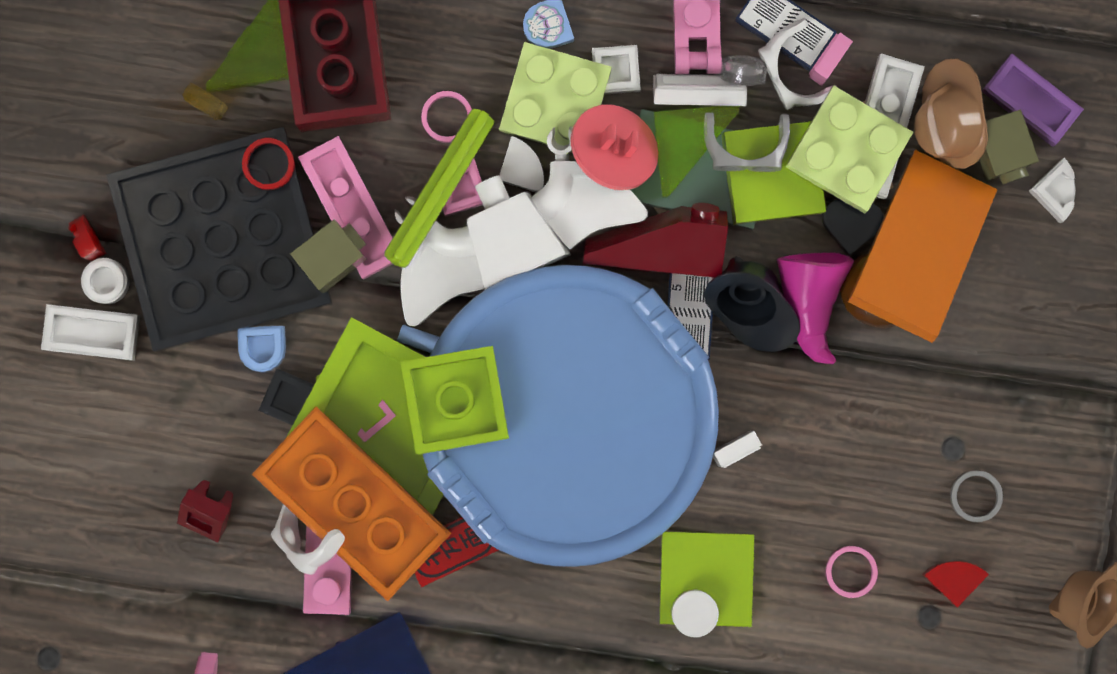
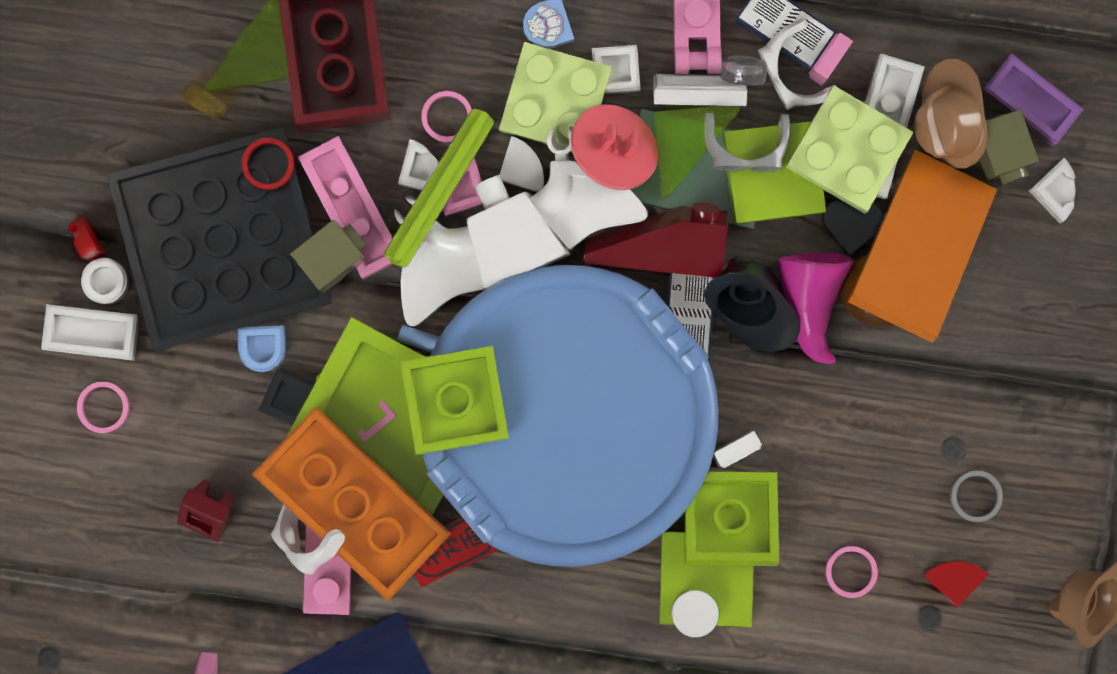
(80, 407): none -> bright pink piece
(417, 166): none -> white tile
(734, 520): none -> lime tile

